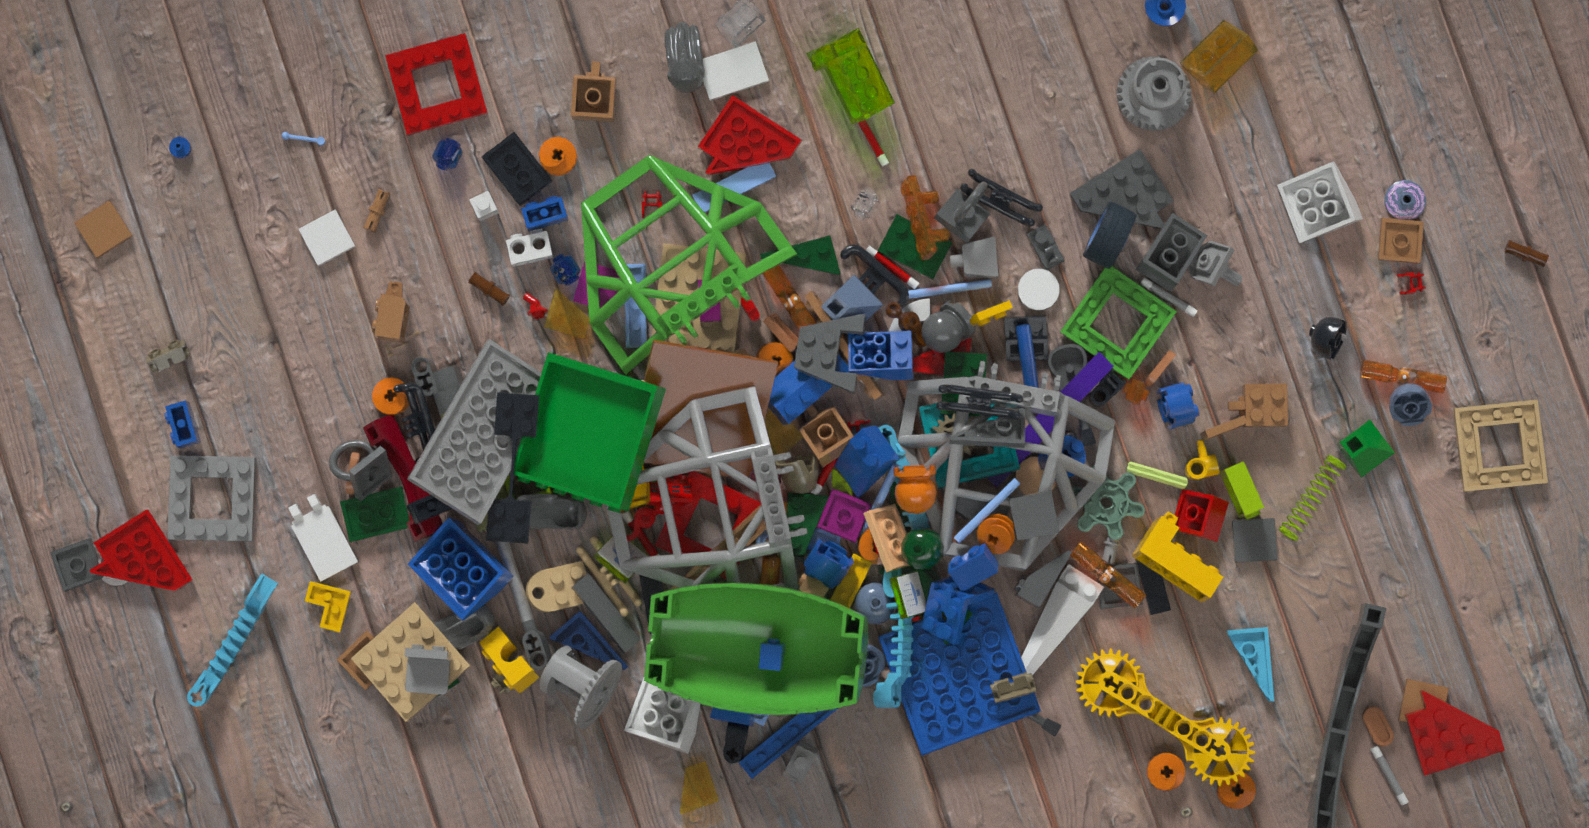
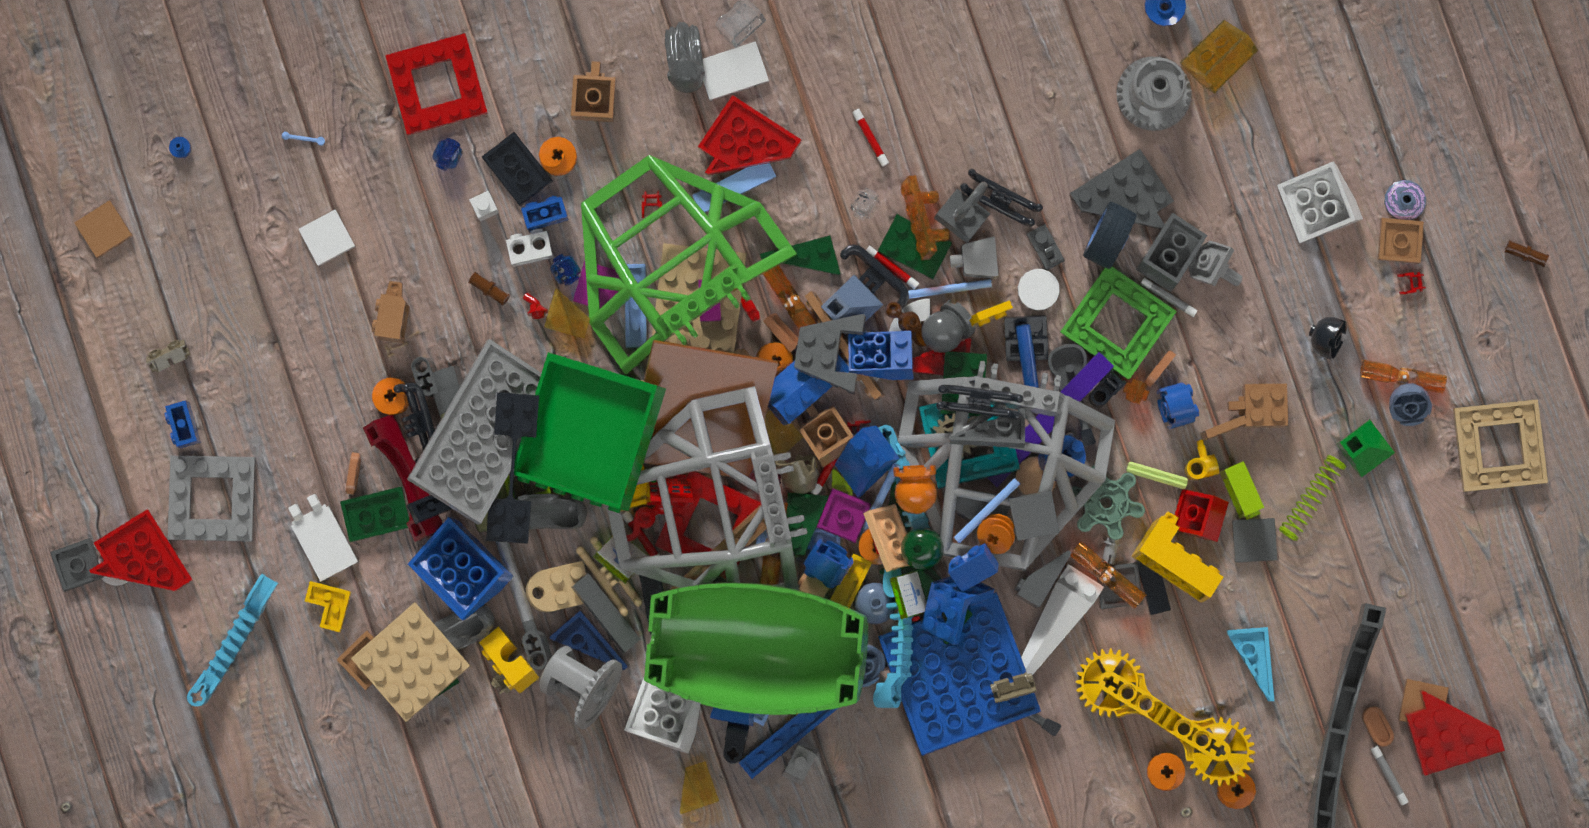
(368, 473): dark grey tile -> none
(376, 210): medium nougat pin -> none
(427, 670): light grey bracket -> none
(772, 654): blue brick -> none
(853, 75): clear neon green hinge -> none

